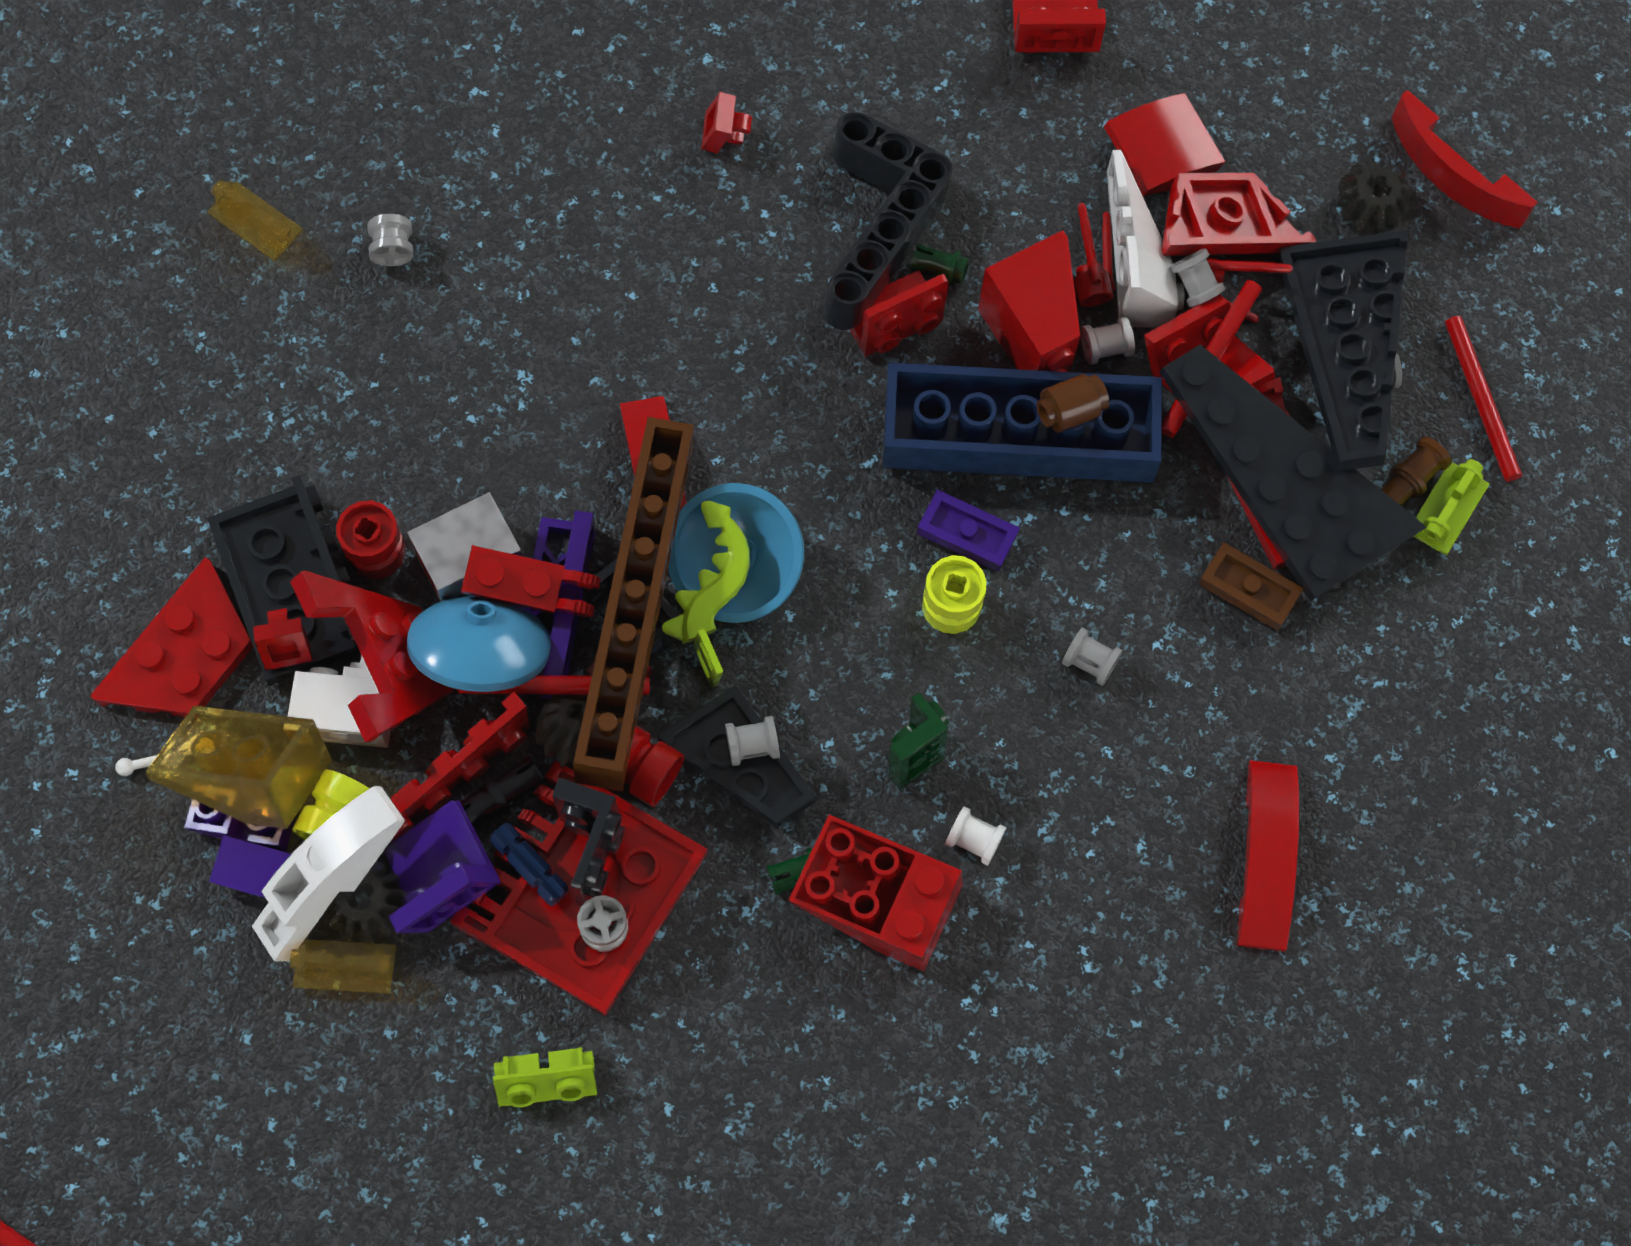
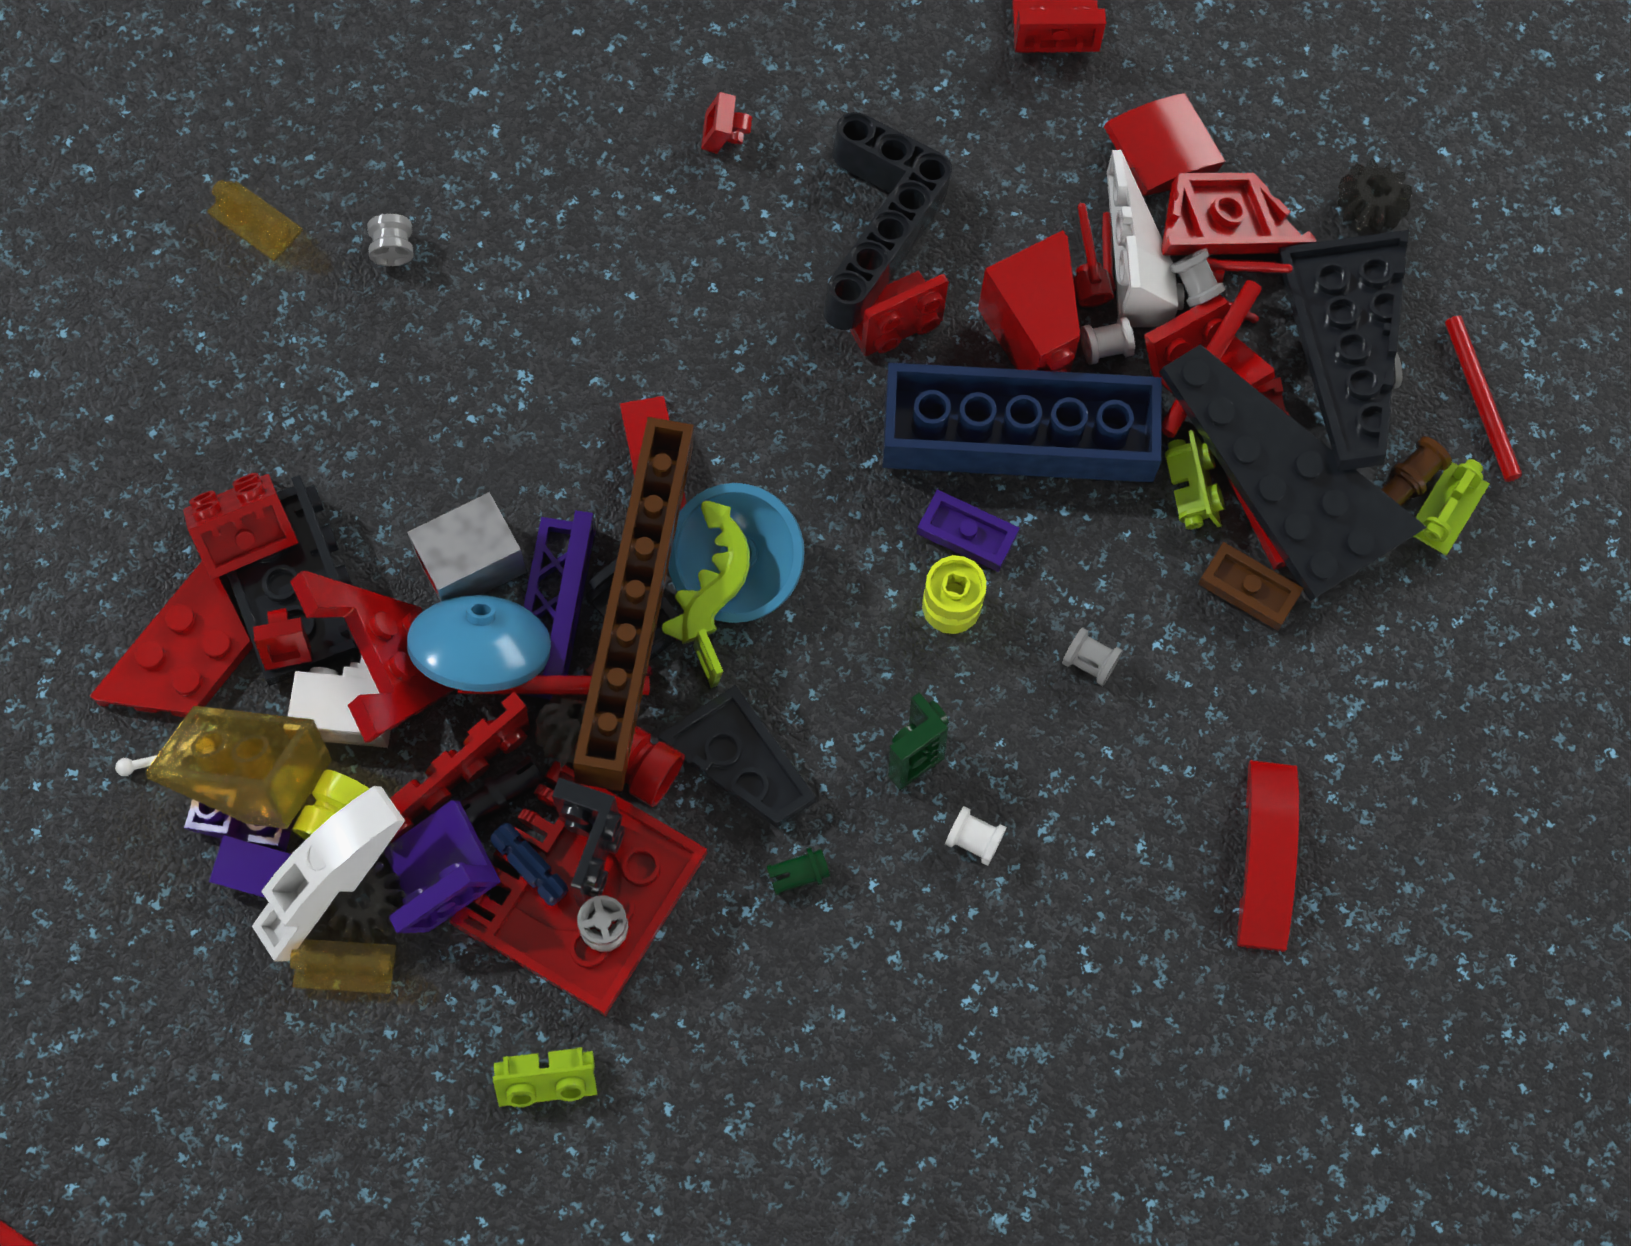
(238, 524): none -> red bracket
(371, 539): red wheel -> none
(525, 582): red hinge -> none
(752, 740): light grey bush -> none
(878, 891): red slope -> none
(938, 262): dark green pin -> none
(1072, 402): reddish brown brick -> none
(1192, 464): none -> lime hinge
(1452, 174): red slope -> none

